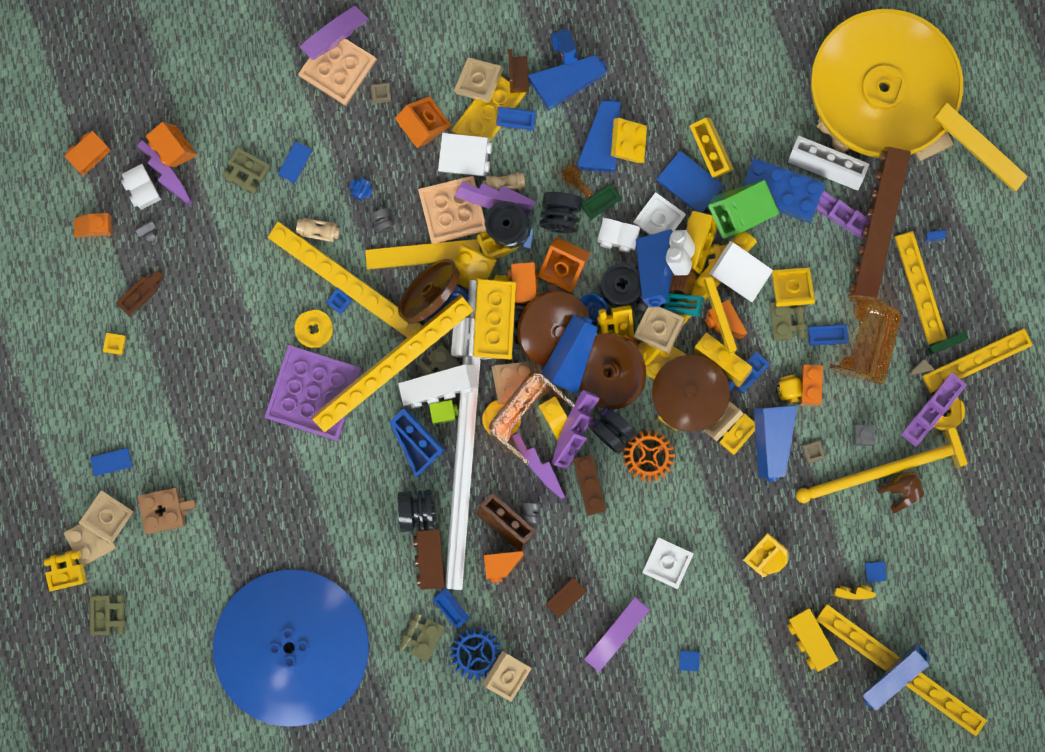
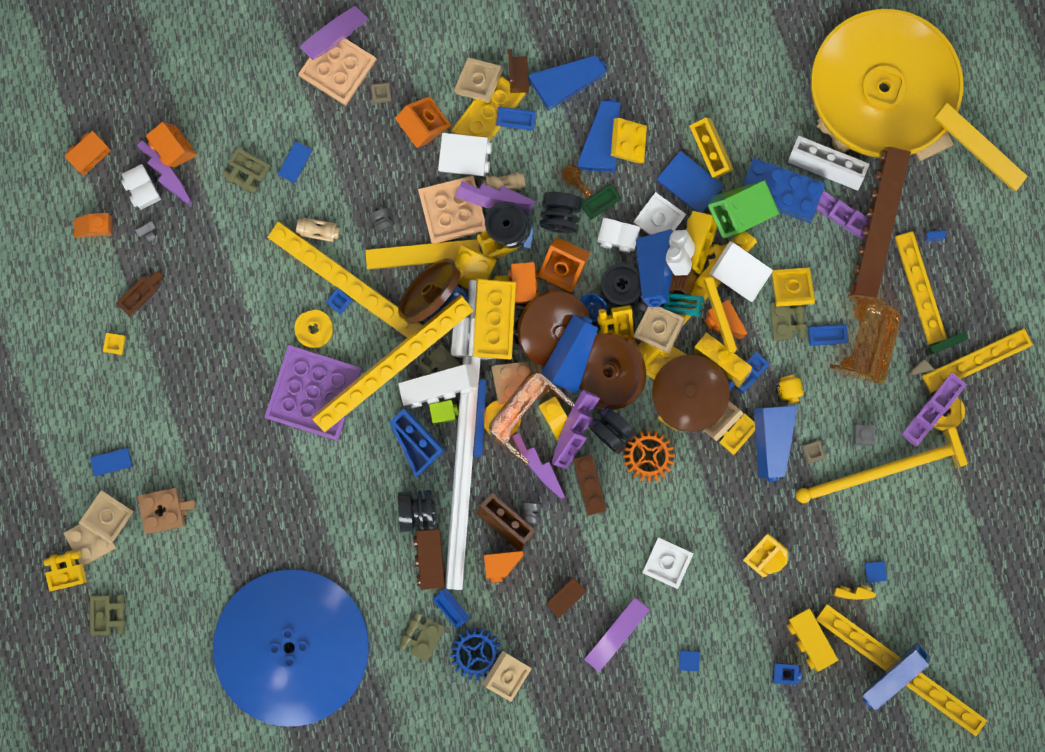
(360, 189): blue gear -> none
(479, 424): none -> blue tile
(563, 41): blue leg -> none
(795, 674): none -> blue brick
(811, 385): orange brick -> none
(907, 484): reddish brown helmet -> none

